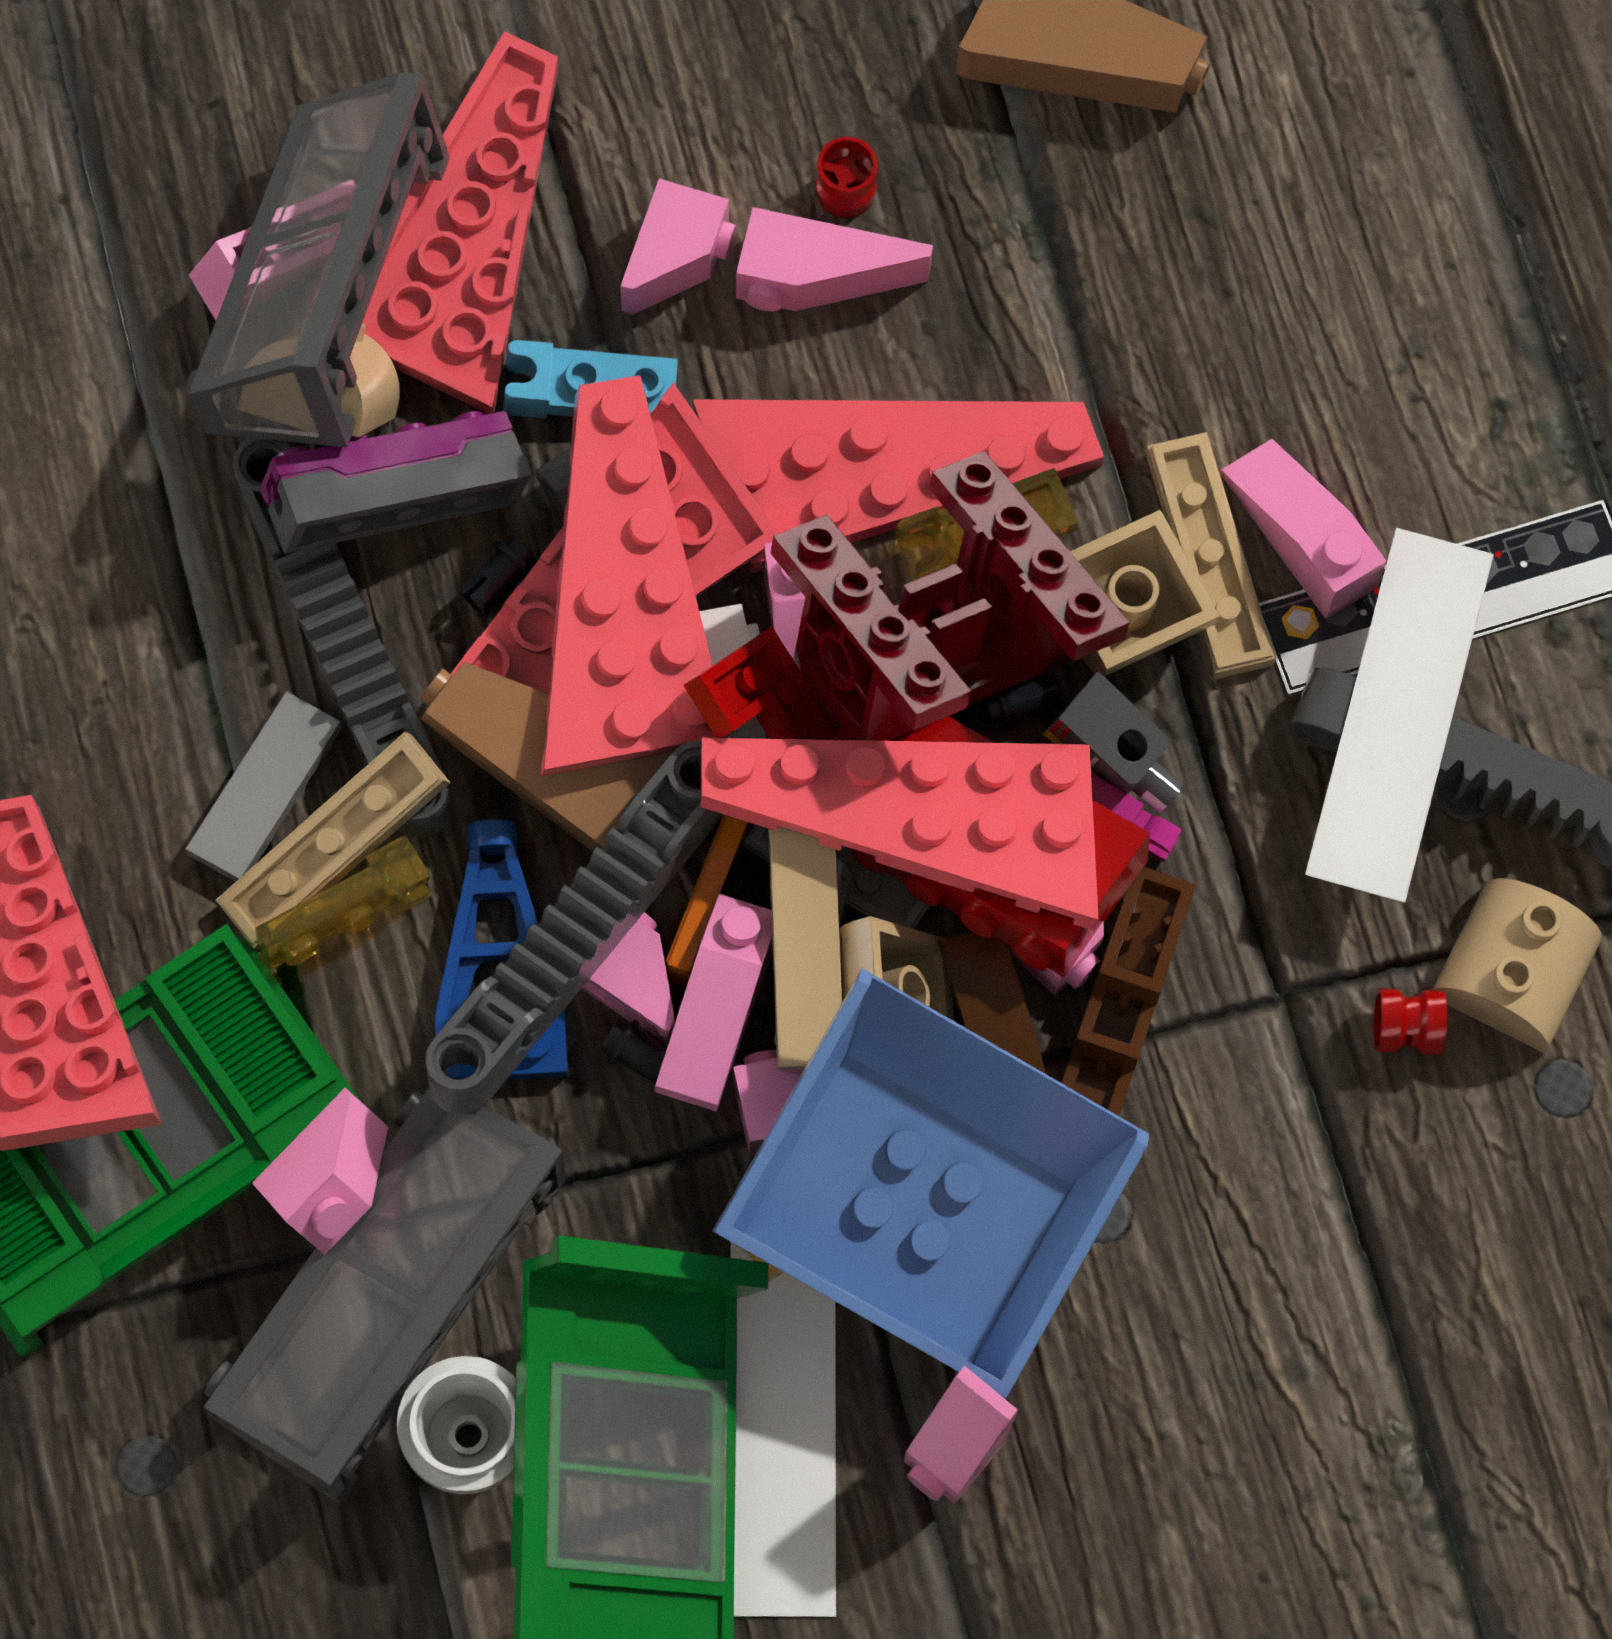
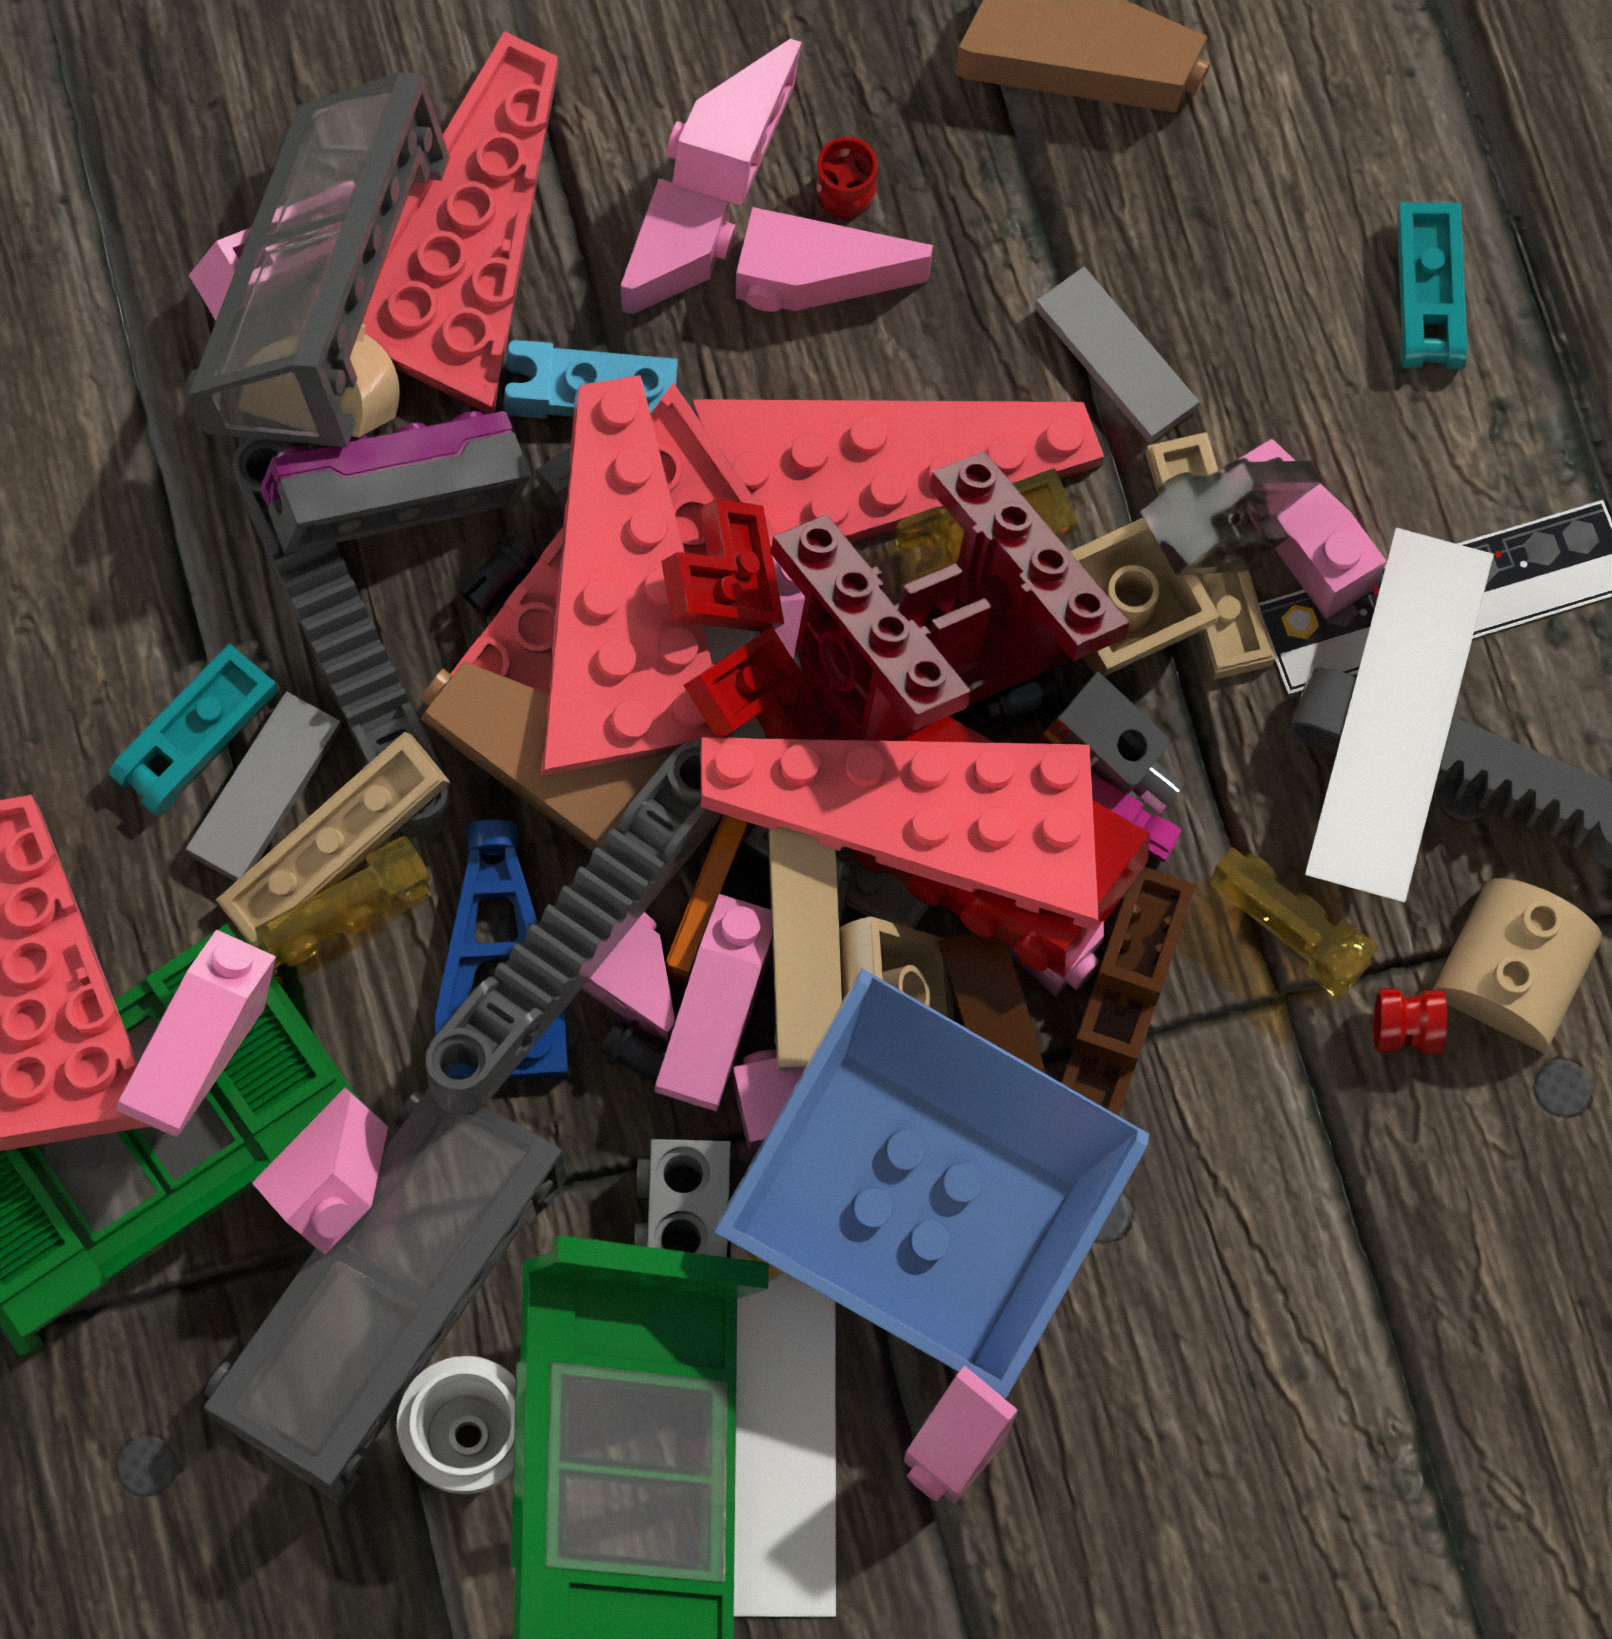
(194, 728): none -> teal plate
(199, 1033): none -> bright pink slope
(690, 1211): none -> light grey brick
(733, 126): none -> bright pink slope
(737, 578): none -> red plate
(1117, 355): none -> light grey tile
(1226, 517): none -> clear smoke brick
(1334, 954): none -> clear yellow plate
(1431, 284): none -> teal plate

